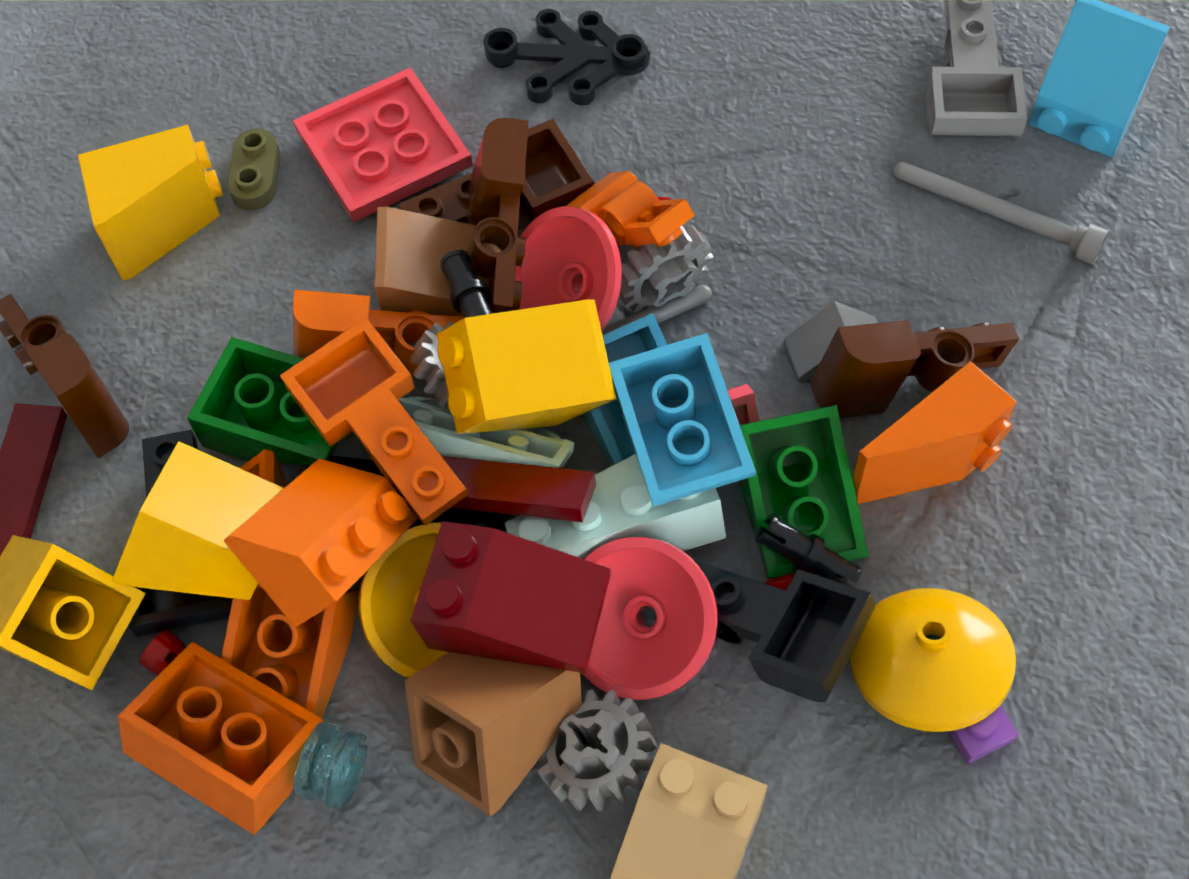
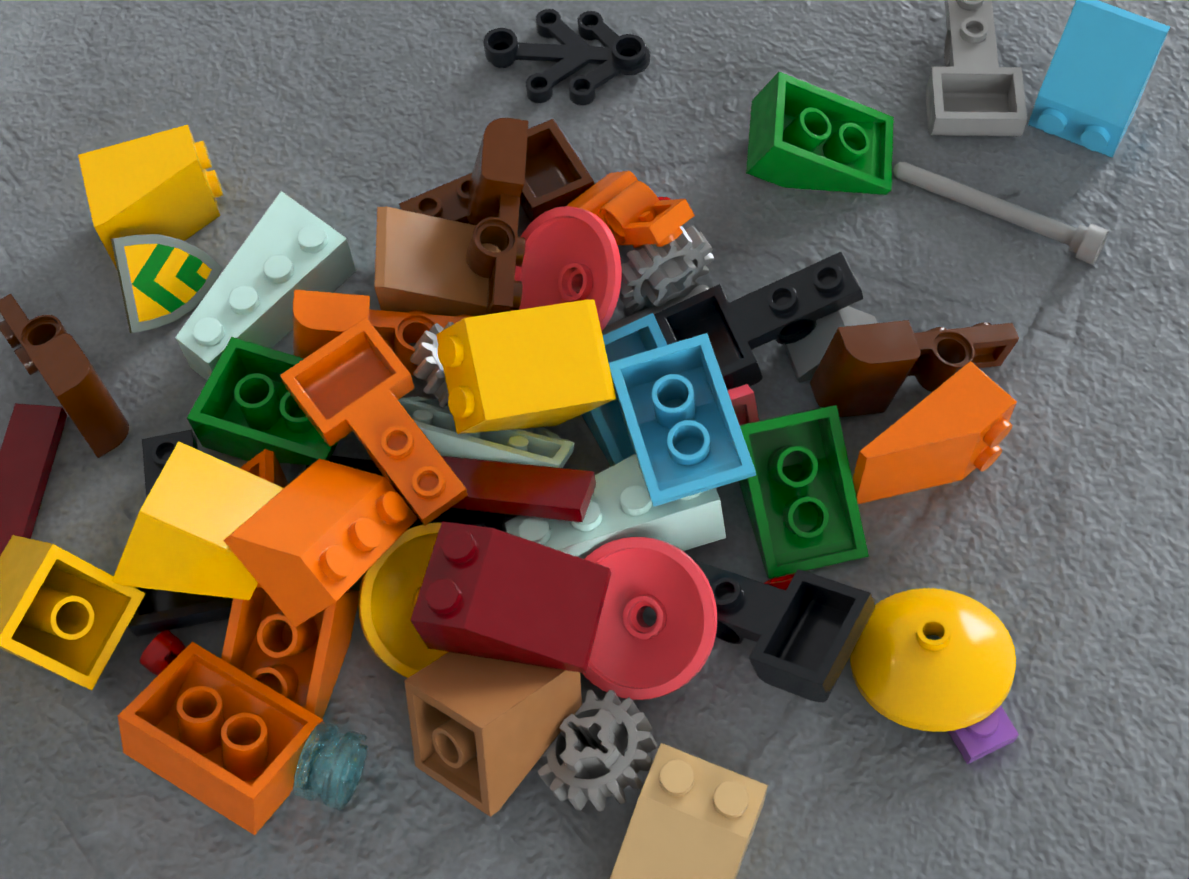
(161, 278): none -> shield
(254, 159): olive plate -> none
(256, 289): none -> light aqua wedge
(382, 144): coral plate -> none
(468, 293): black pin -> none
(776, 312): none -> black plate
(806, 551): black pin -> none
(818, 140): none -> green slope

